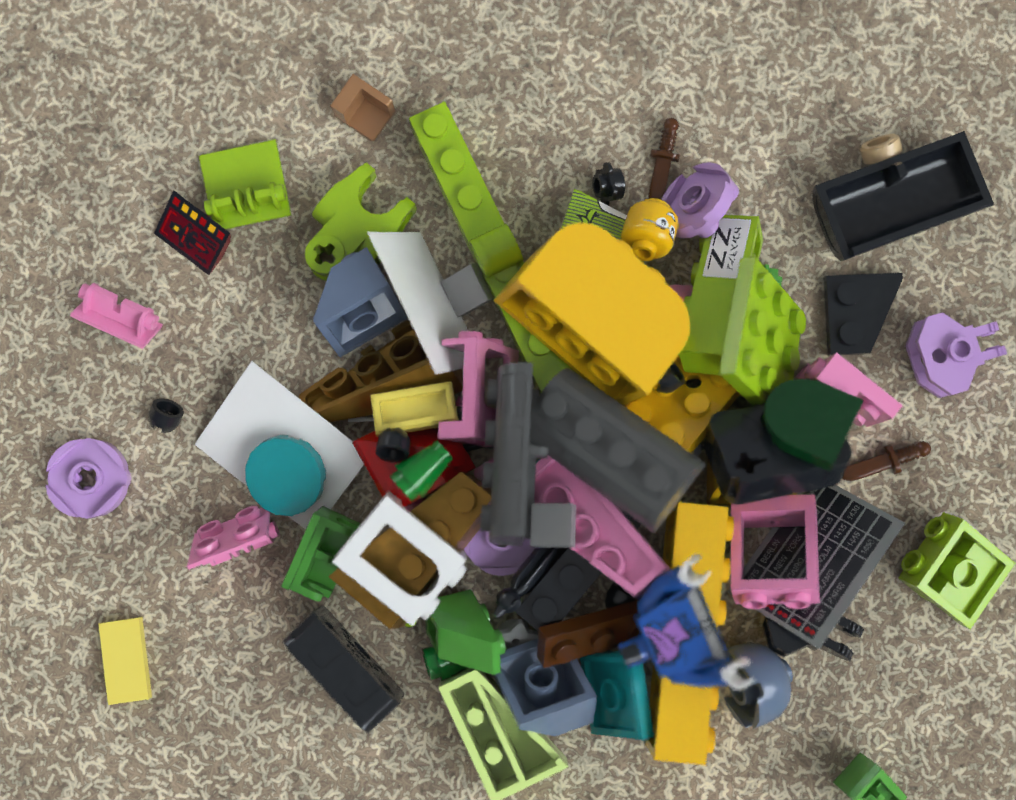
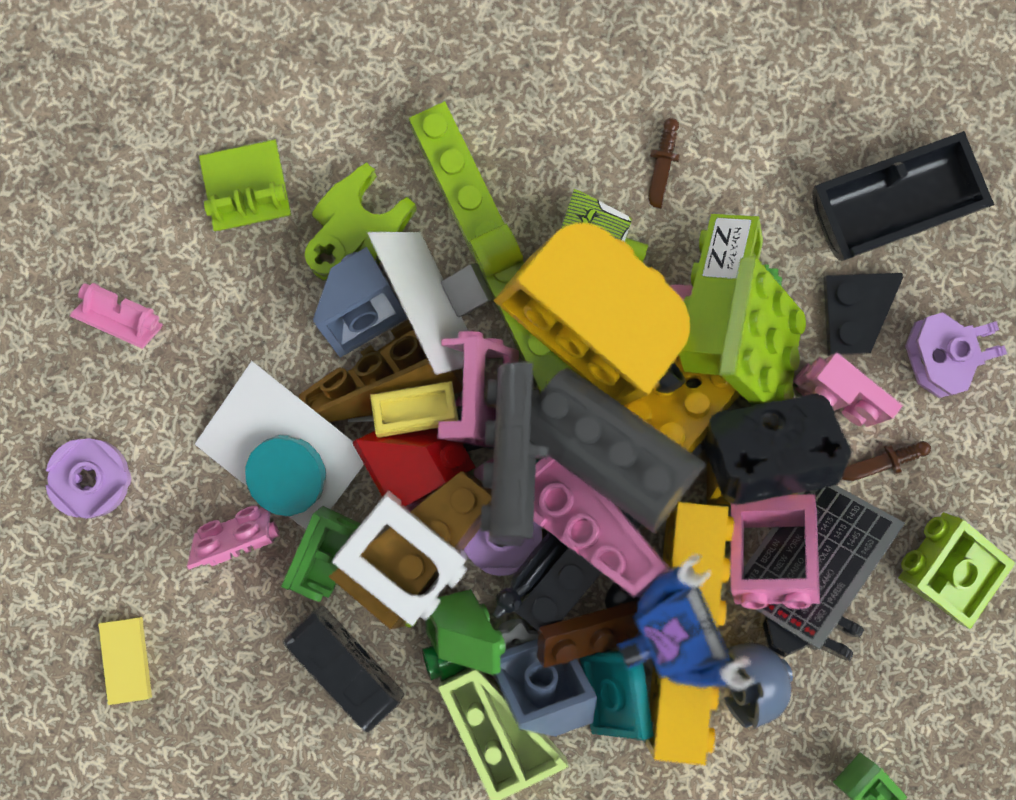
(161, 418): black hinge -> none
(192, 233): piece -> none
(363, 108): medium nougat panel -> none
(393, 445): black hinge -> none
(421, 470): green cone -> none
(553, 525): light grey tile -> none
(608, 184): black plate -> none
(650, 229): yellow head -> none
(713, 195): lavender plate -> none
(810, 420): dark green tile -> none
(881, 148): tan tile -> none

